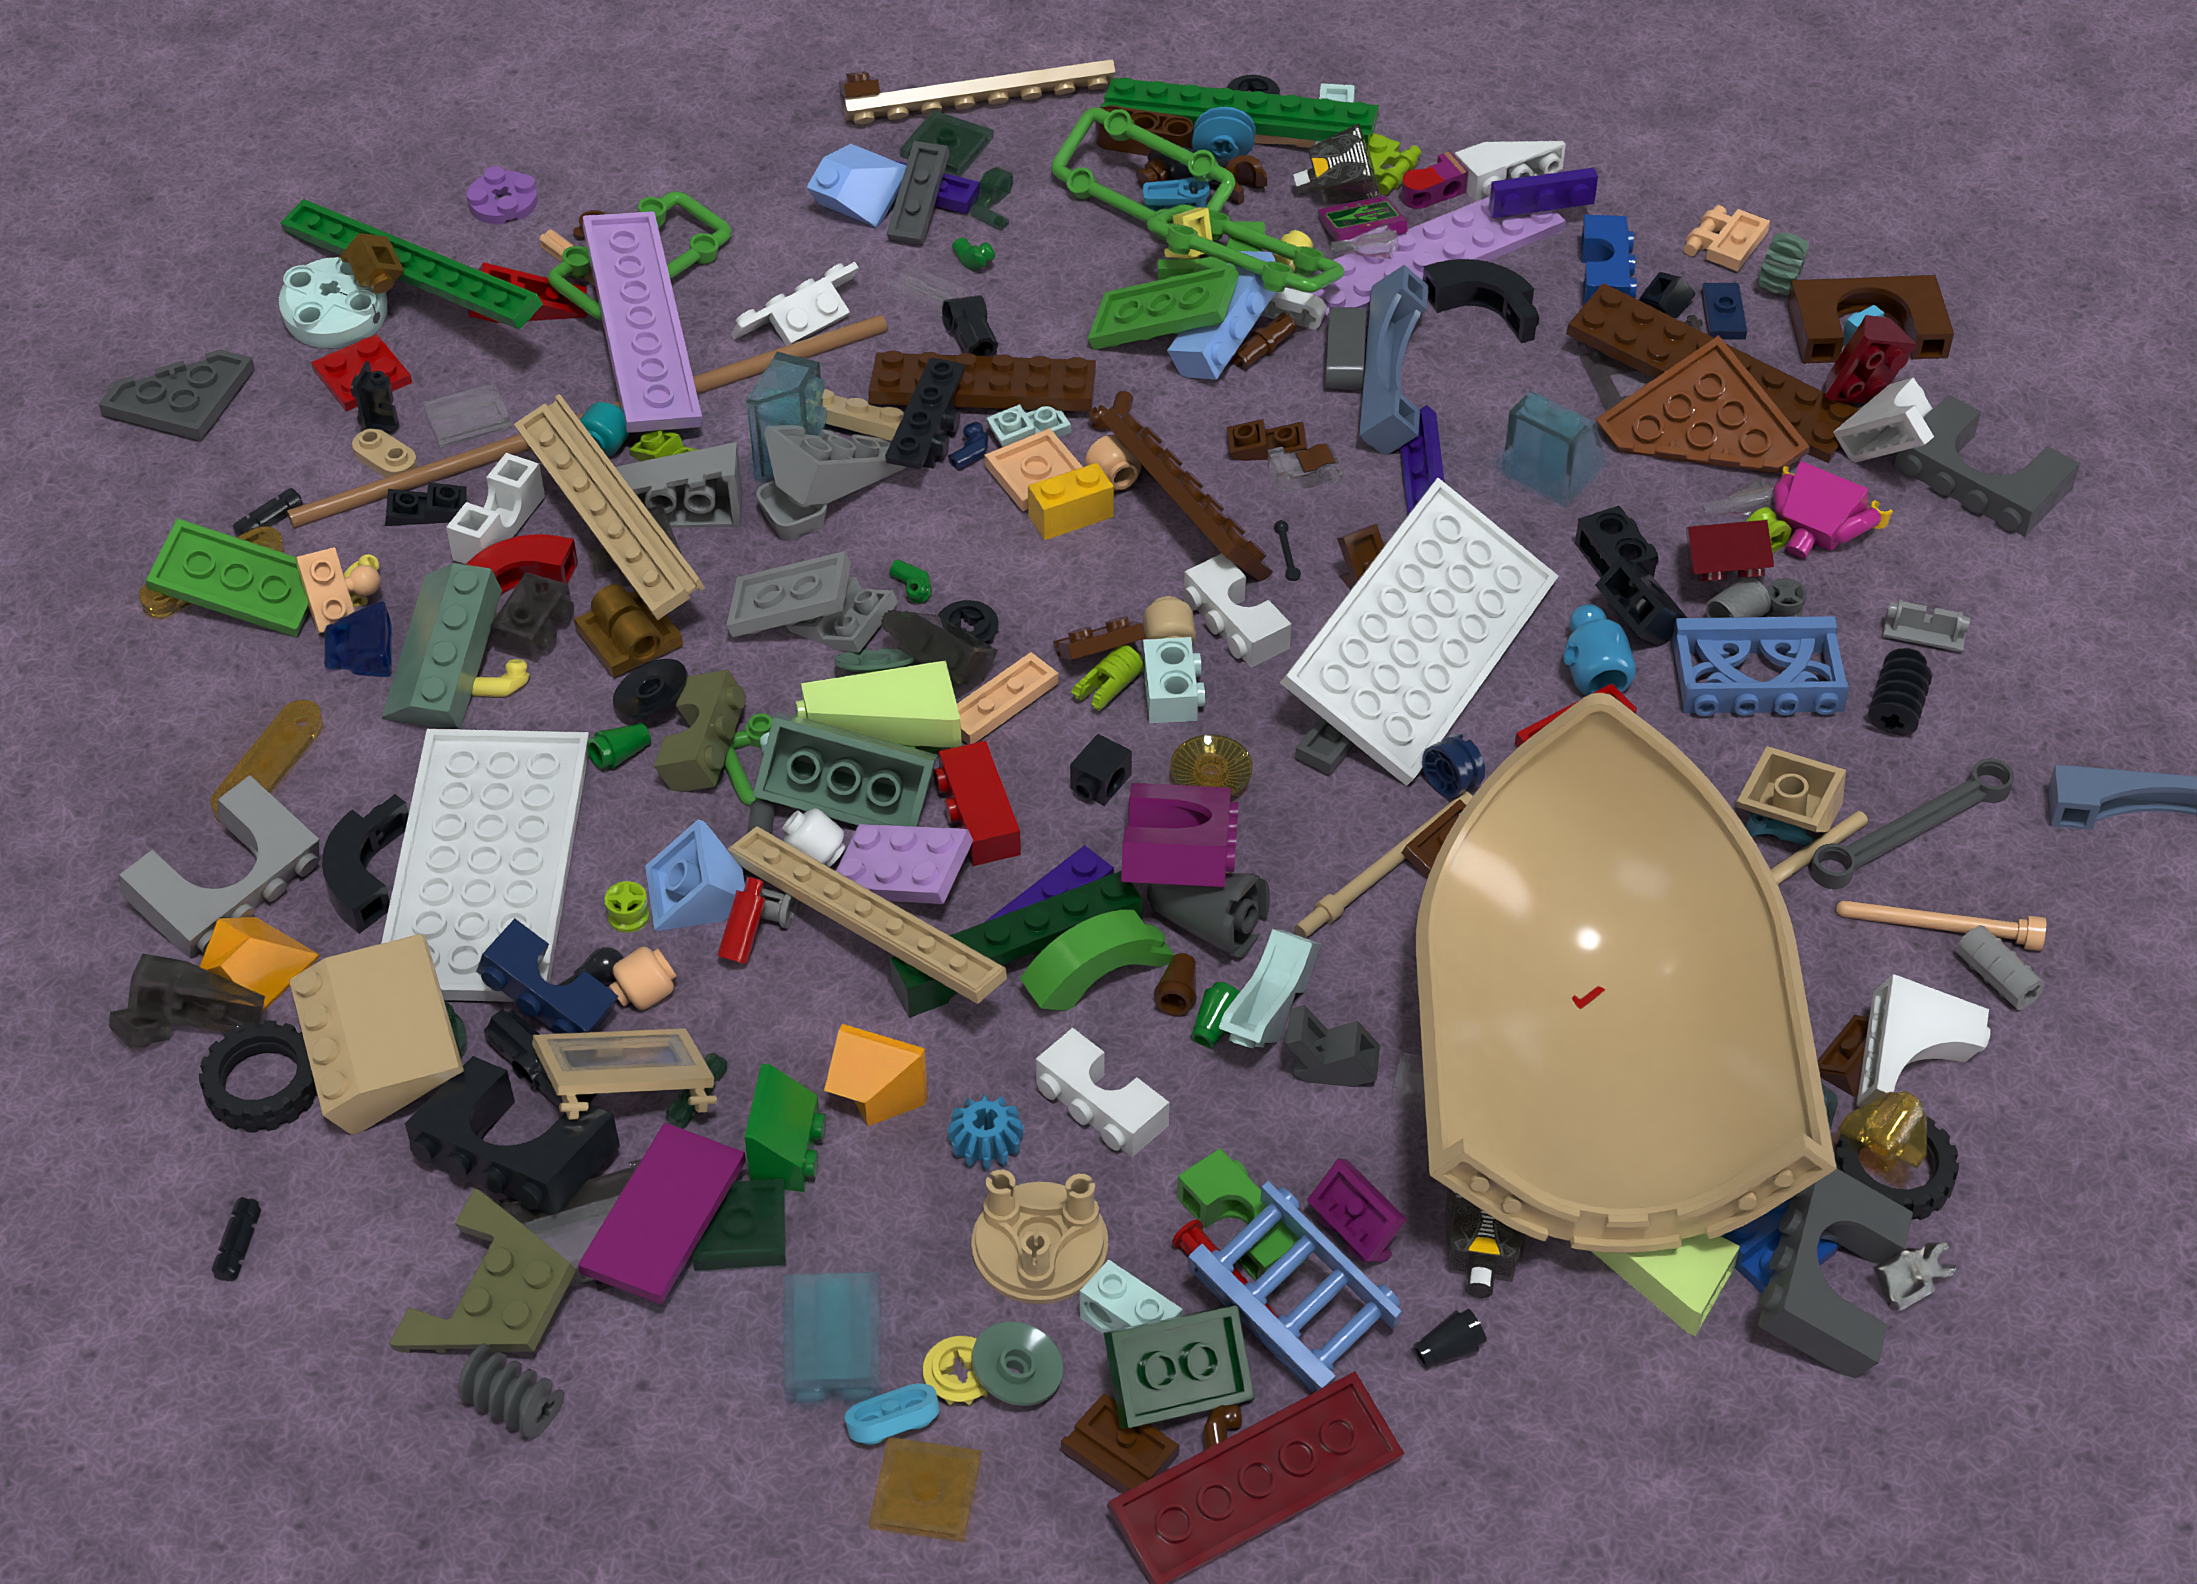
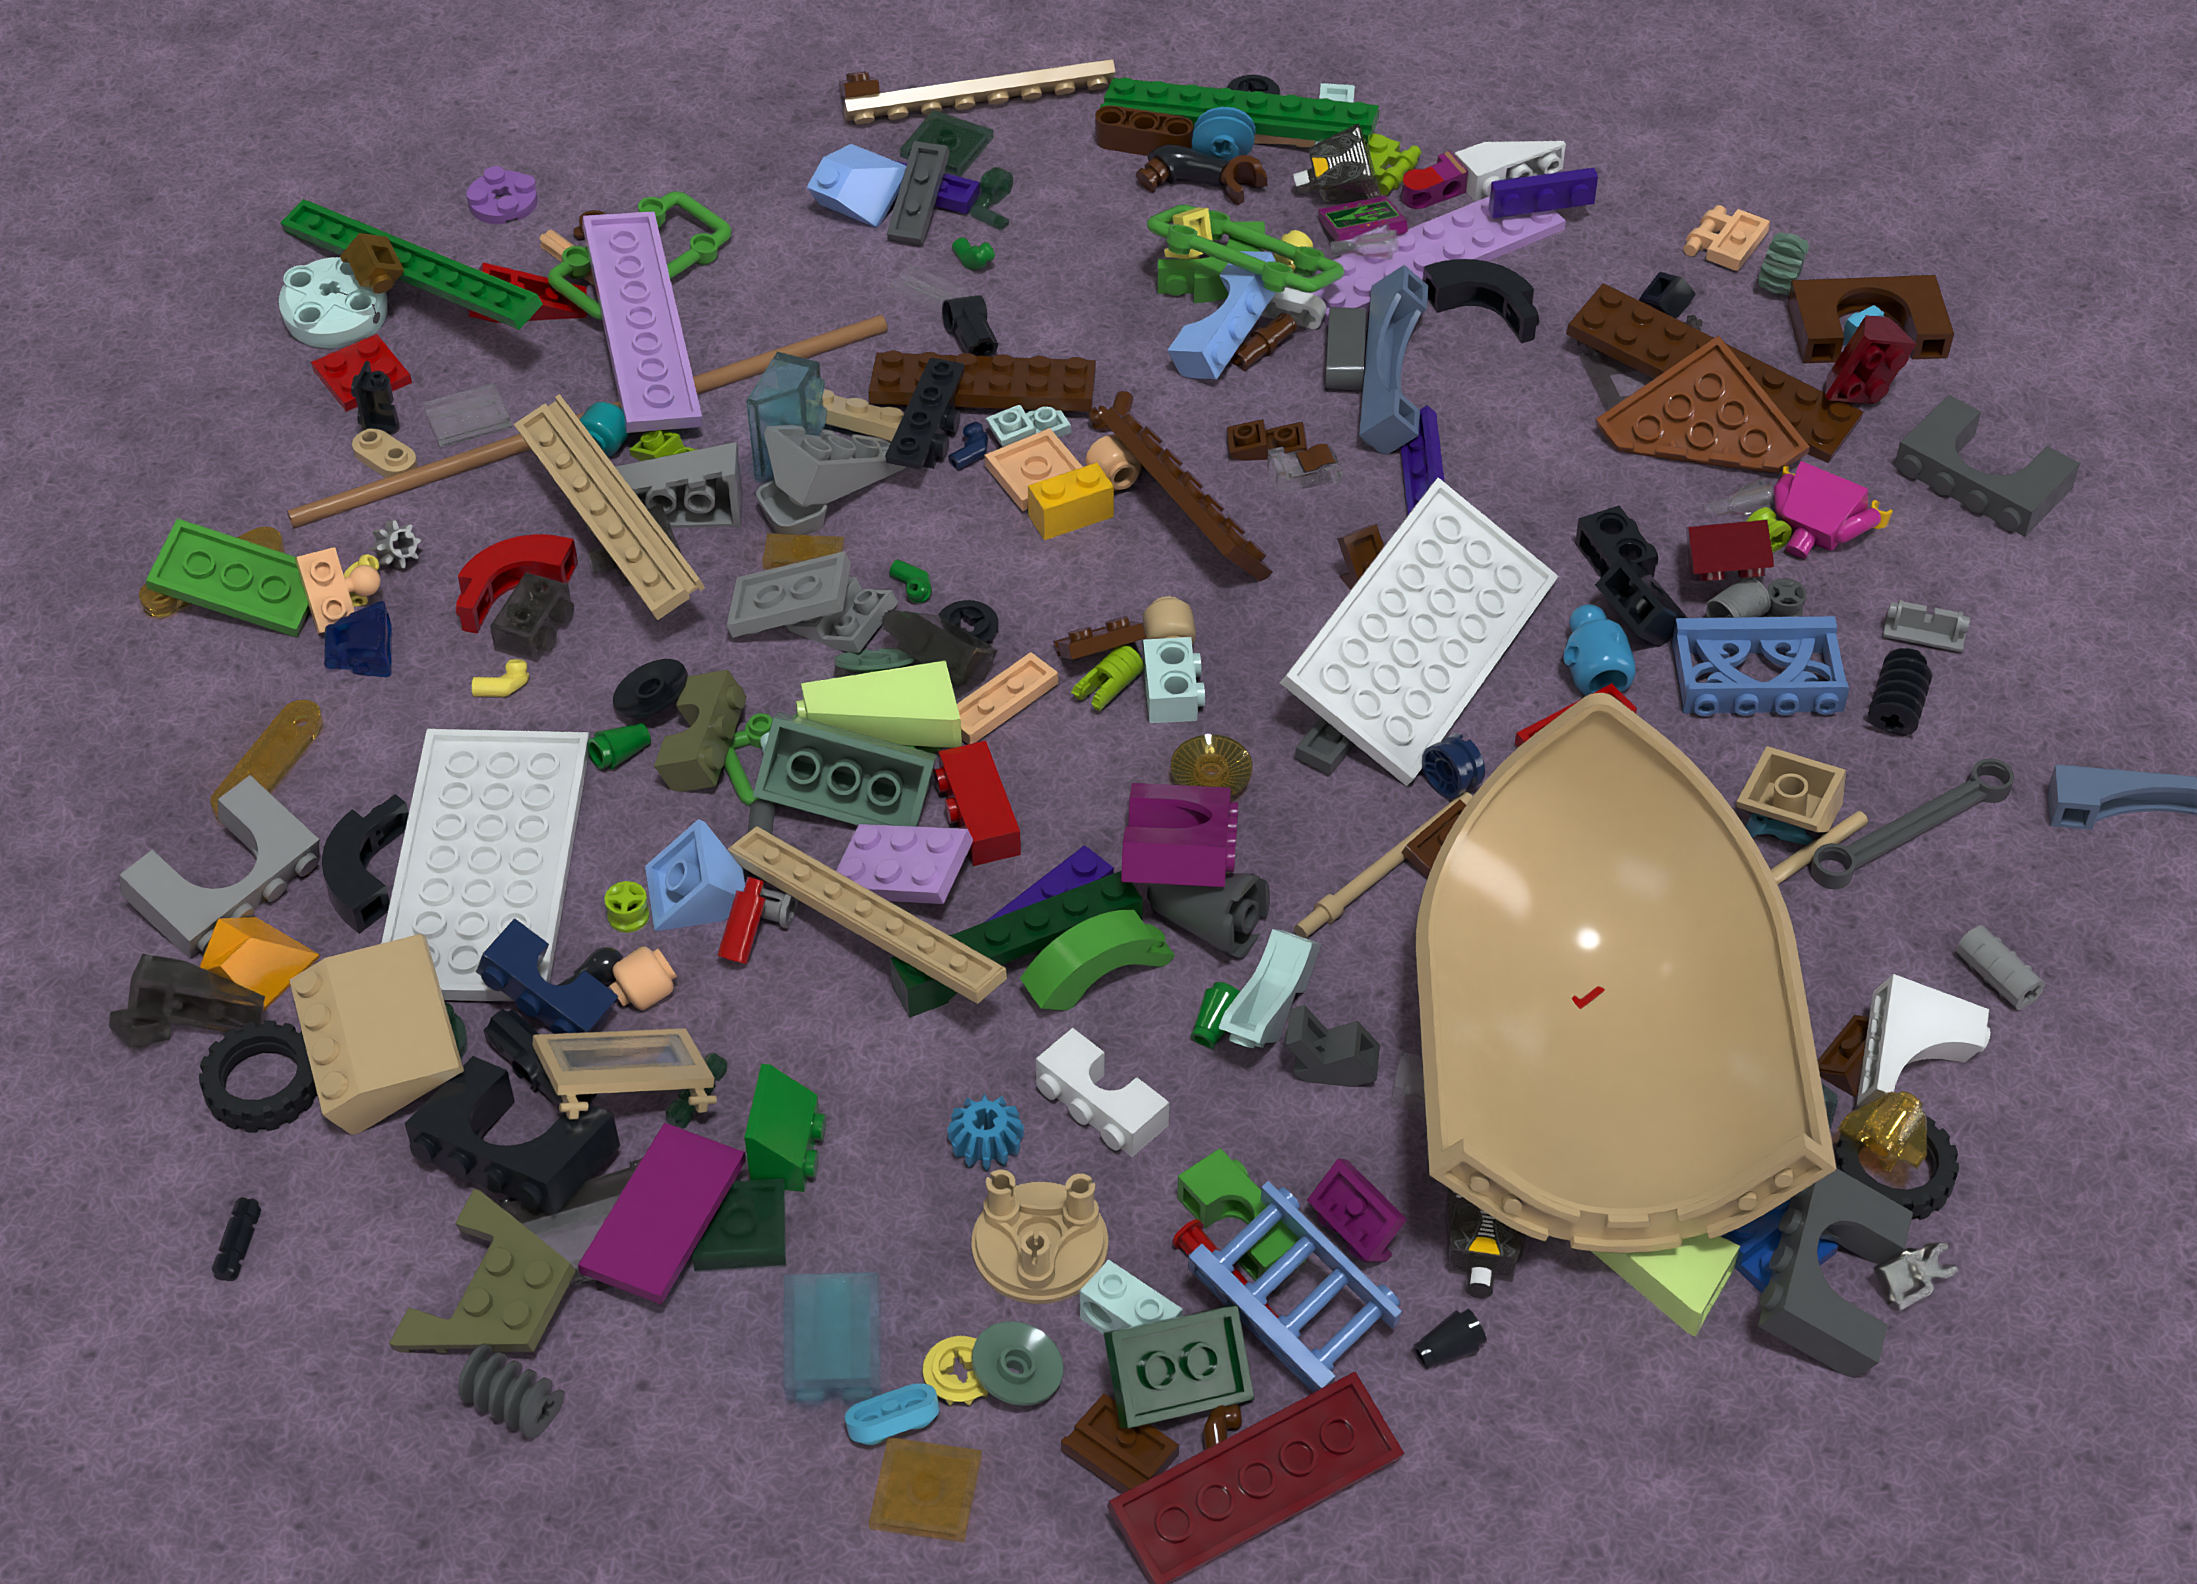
(180, 396): dark grey plate -> none
(269, 512): black axle -> none
(384, 544): none -> light grey gear
(417, 508): black slope -> none
(444, 647): sand green slope -> none
(513, 495): white arch -> none
(625, 630): pearl gold plate -> none
(791, 548): none -> clear yellow plate
(803, 312): white bracket -> none
(815, 835): white head -> none
(877, 1073): light orange slope -> none
(1100, 770): black brick -> none
(1120, 128): bright green bar -> none
(1163, 307): bright green plate -> none
(1175, 192): dark azure piece -> none
(1177, 986): reddish brown cone -> none
(1250, 632): white arch -> none
(1292, 573): black hinge -> none
(1551, 449): clear light blue slope -> none
(1606, 254): blue arch -> none
(1724, 310): dark blue plate -> none
(1887, 423): white arch -> none
(2026, 932): light nougat piece -> none

